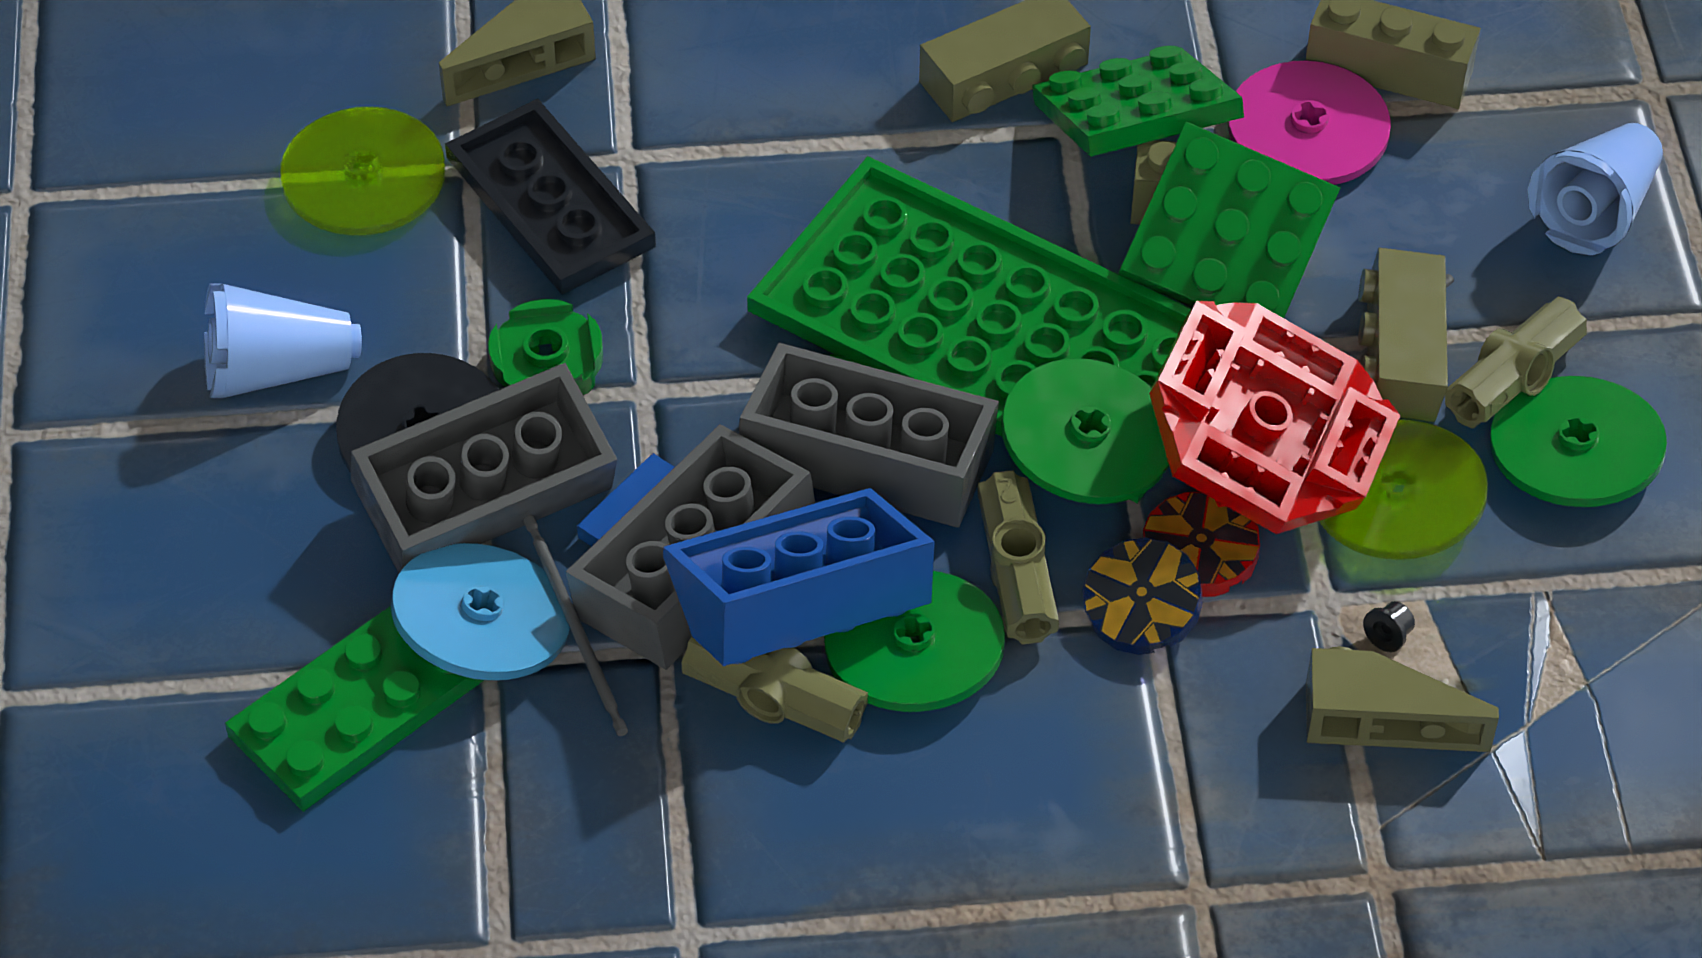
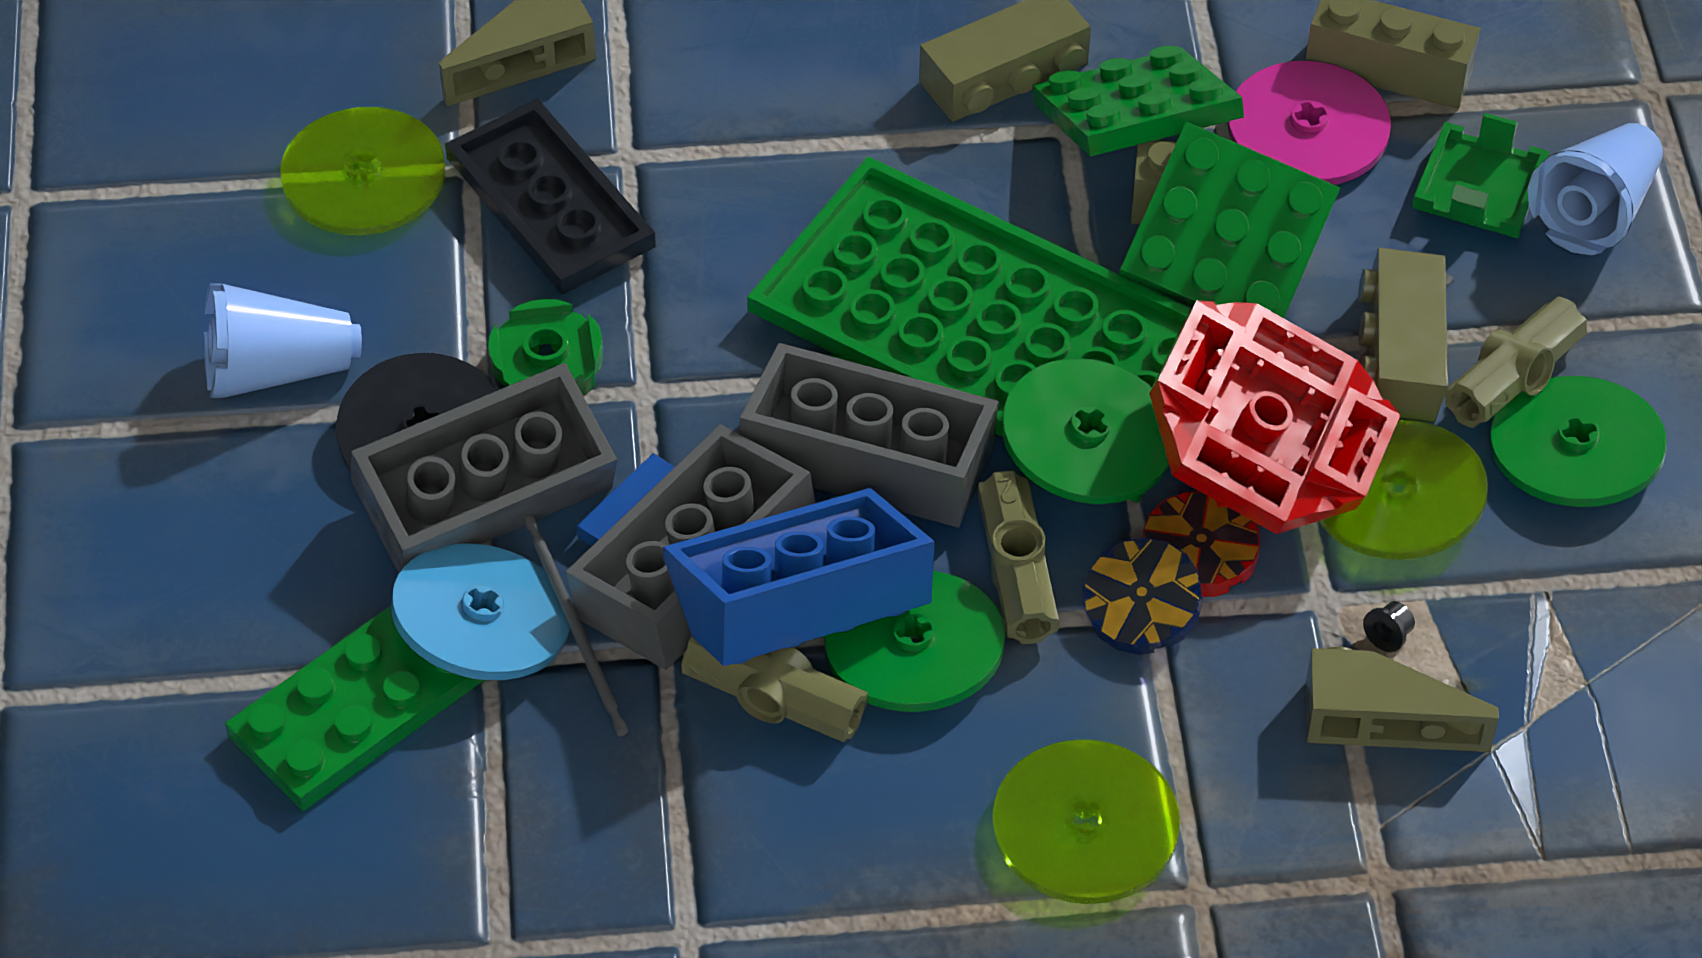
(1084, 862): none -> clear neon green piece
(1479, 177): none -> green piece

